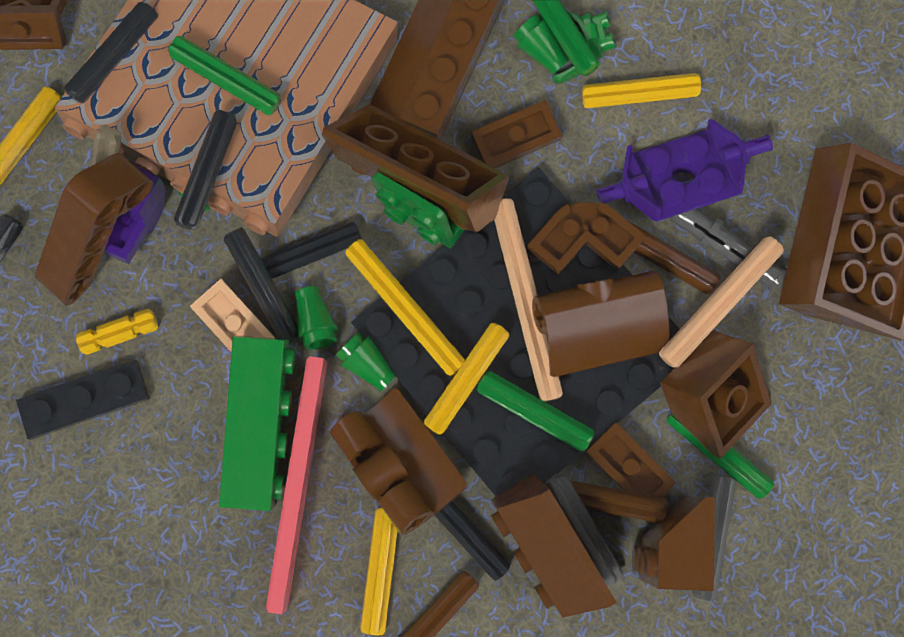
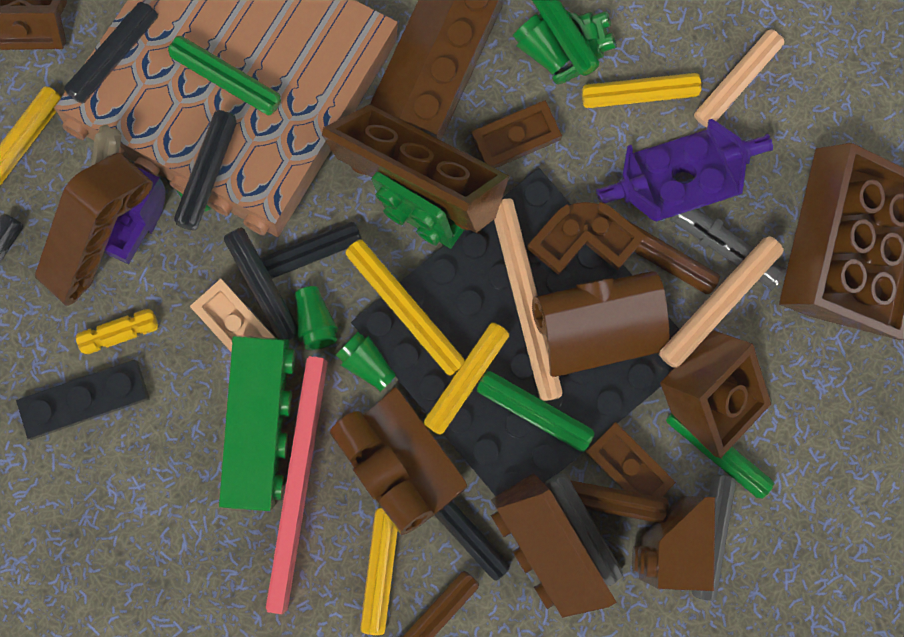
(739, 77): none -> light nougat axle

